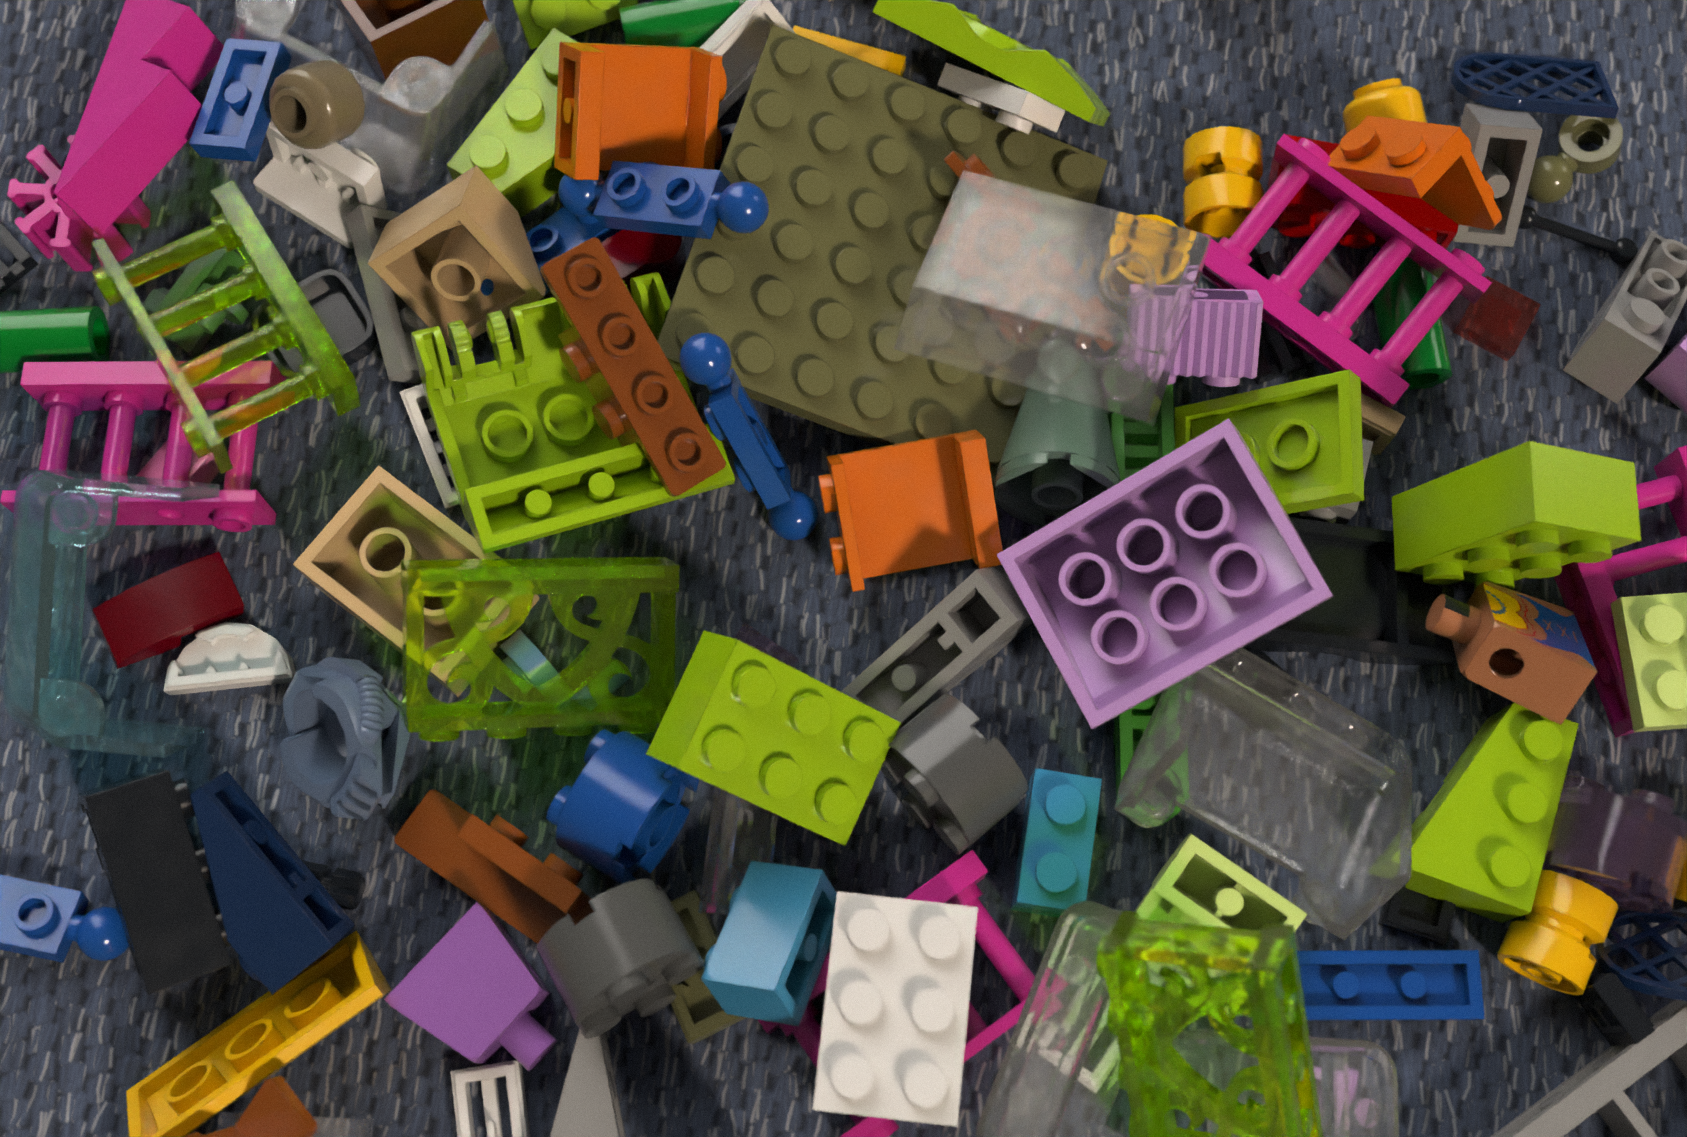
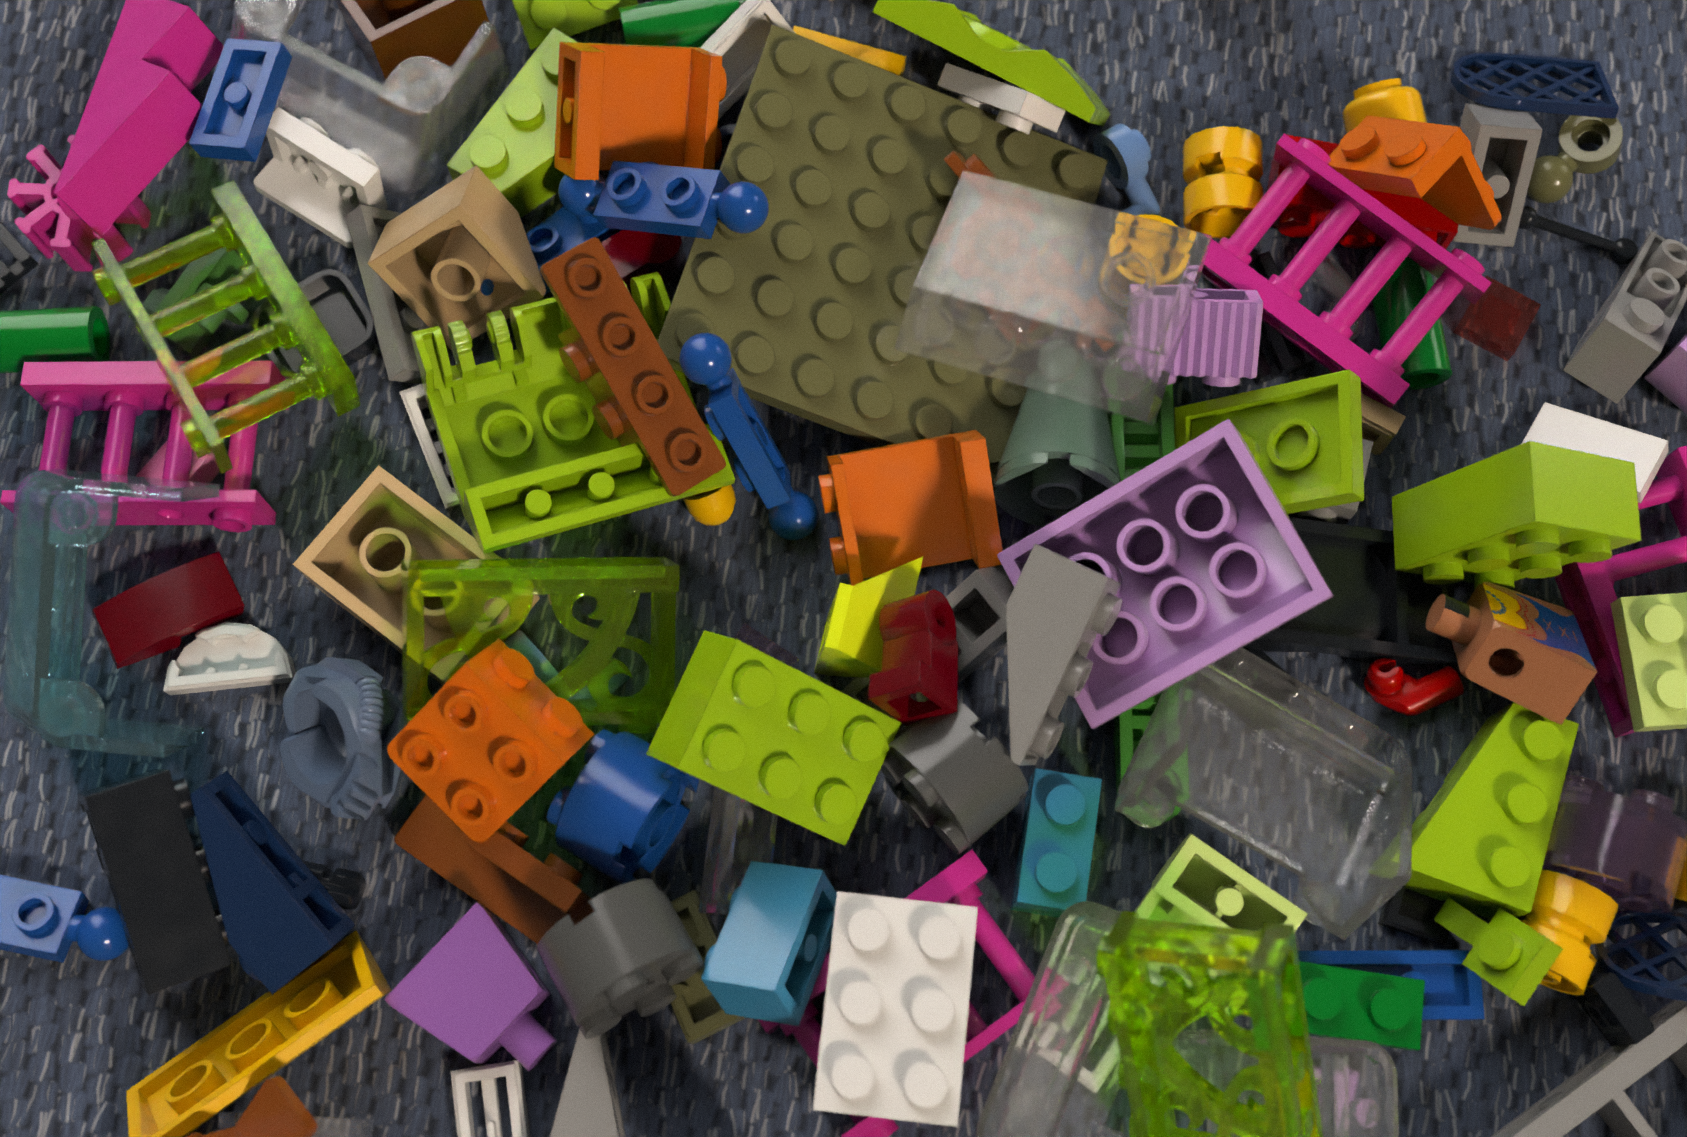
(316, 104): dark tan head -> none
(488, 740): none -> orange bracket
(712, 506): none -> yellow hinge
(851, 633): none -> neon yellow slope
(917, 657): none -> dark red leg
(1049, 634): none -> light grey slope
(1128, 166): none -> medium blue plate
(1363, 1005): none -> green plate
(1408, 695): none -> red arm
(1503, 951): none -> lime plate
(1592, 435): none -> white tile

